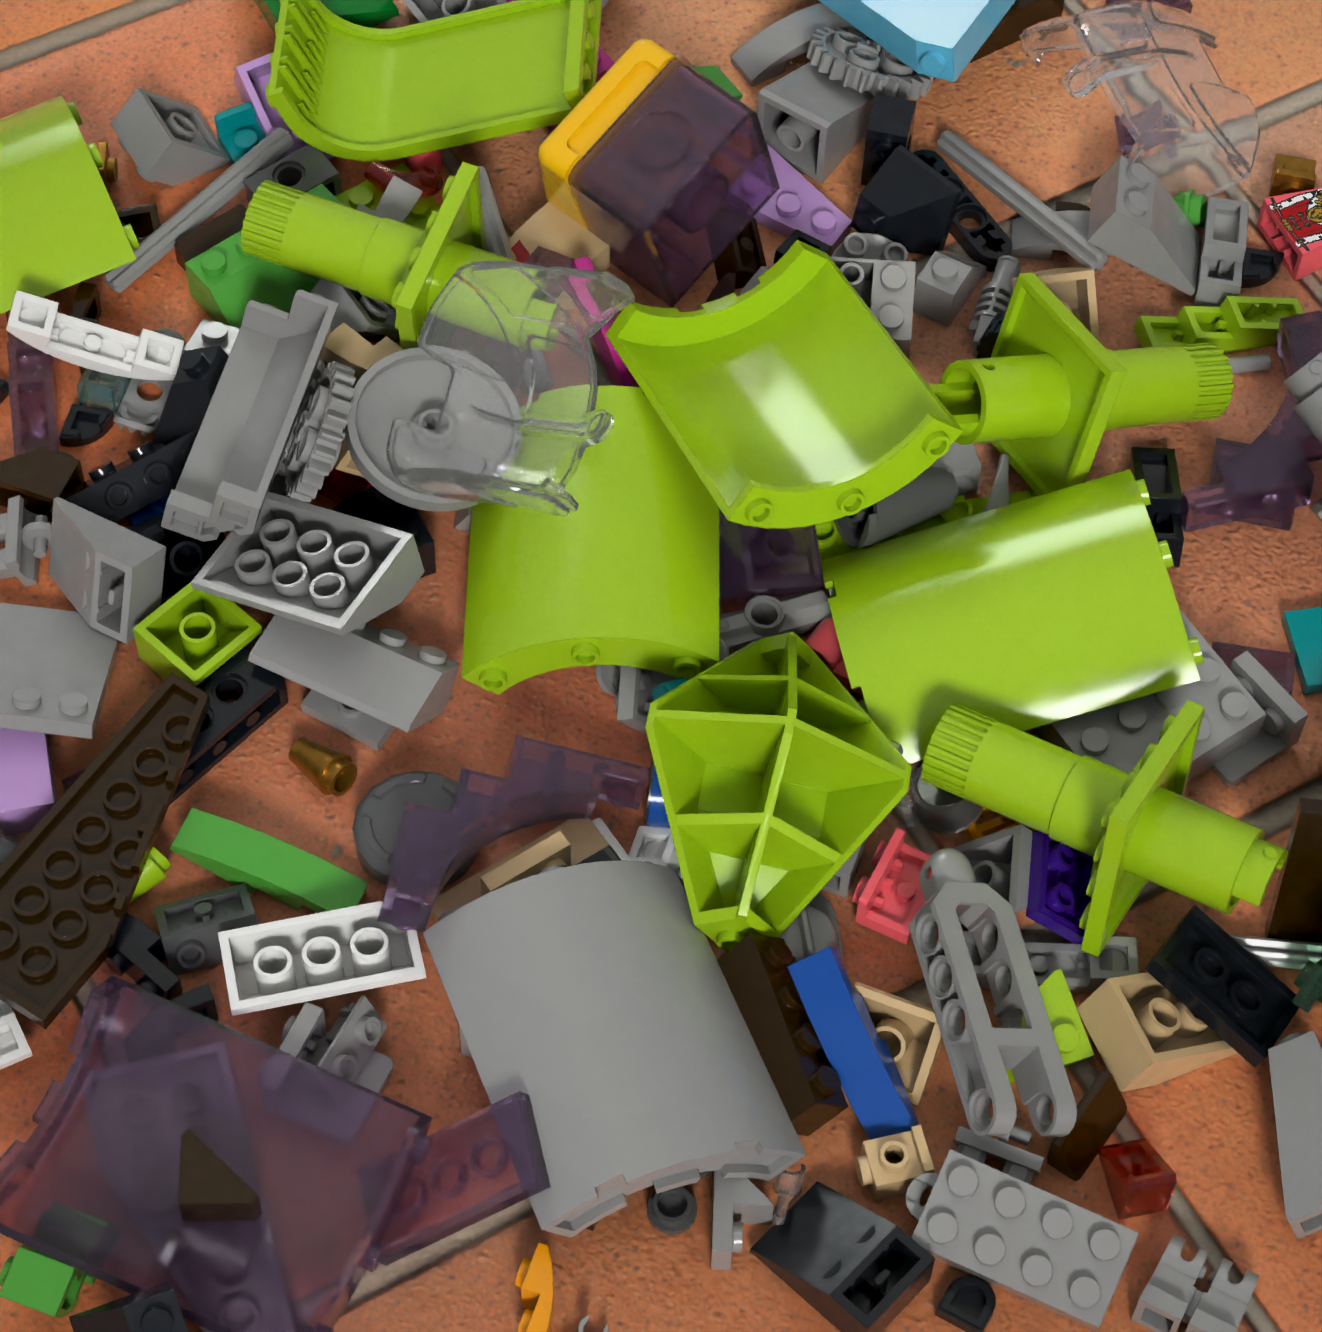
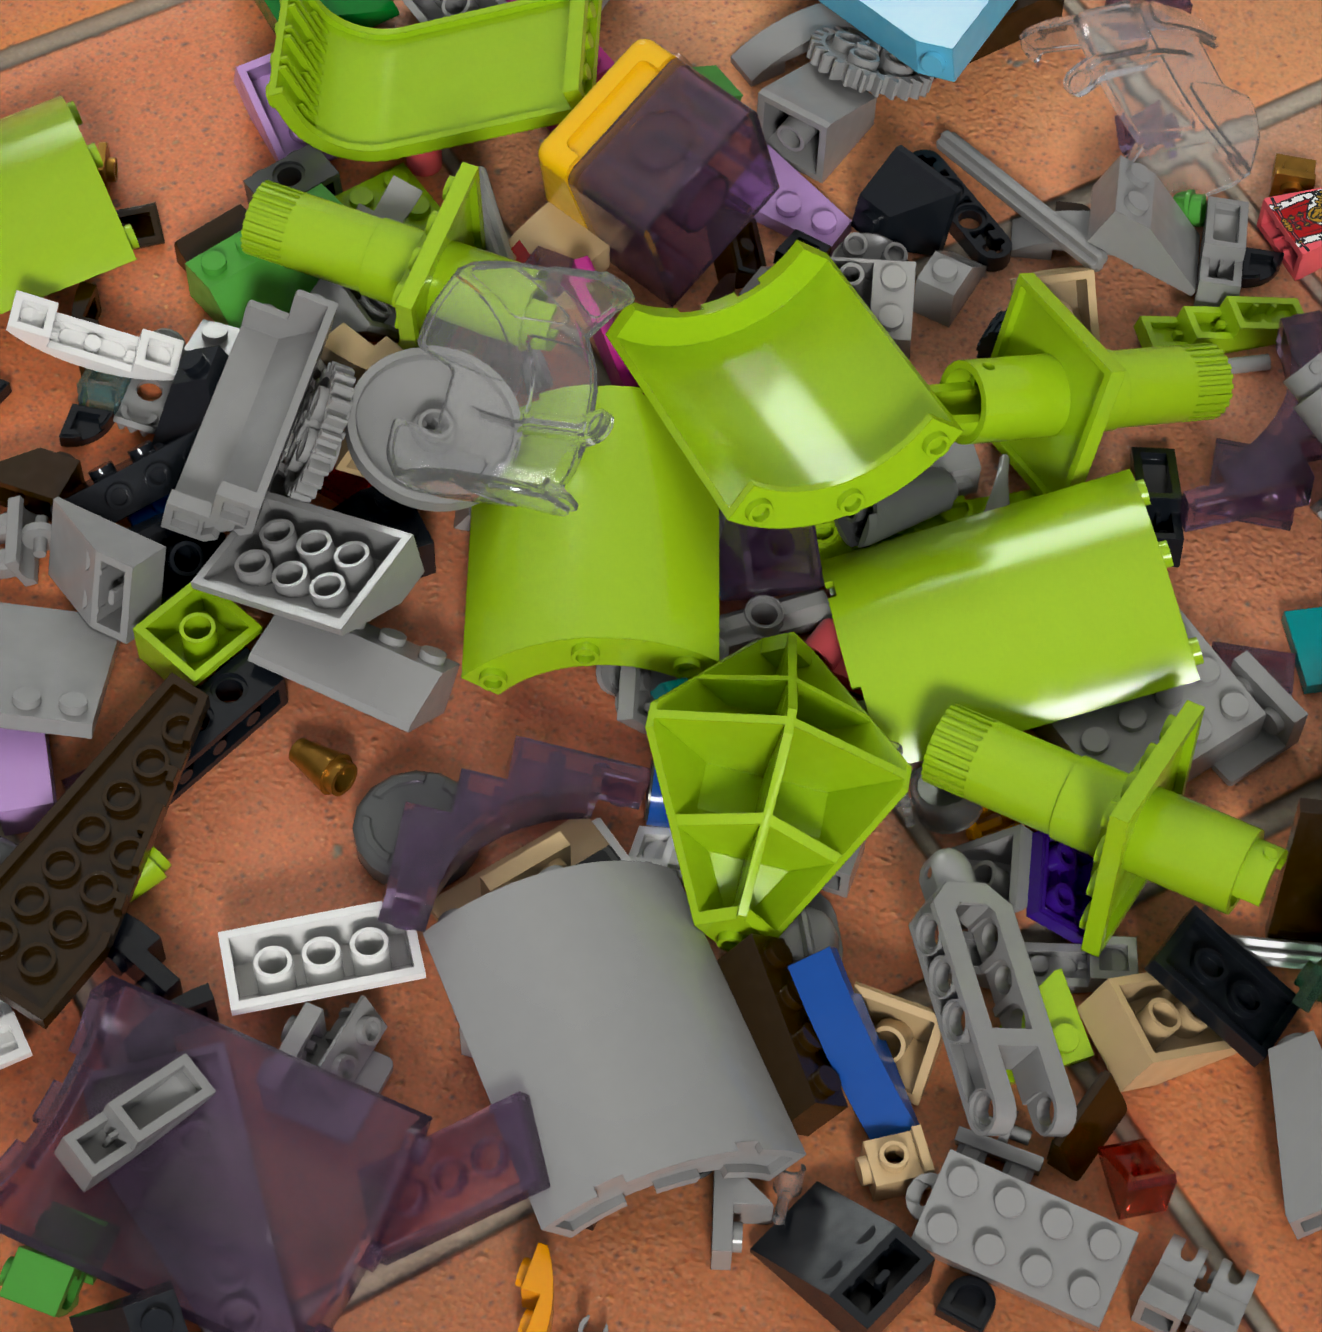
(32, 397): slope -> none
(133, 1122): none -> light grey slope
(167, 139): light grey slope -> none
(192, 926): dark grey bracket -> none
(200, 208): light grey axle -> none
(210, 1187): dark brown slope -> none
(238, 130): teal bracket -> none
(265, 864): bright green slope -> none
(347, 720): light grey plate -> none
(426, 179): clear red arm -> none
(672, 1210): dark grey plate -> none
(888, 127): black brick -> none
(893, 891): coral bracket -> none
(994, 296): light grey hinge -> none

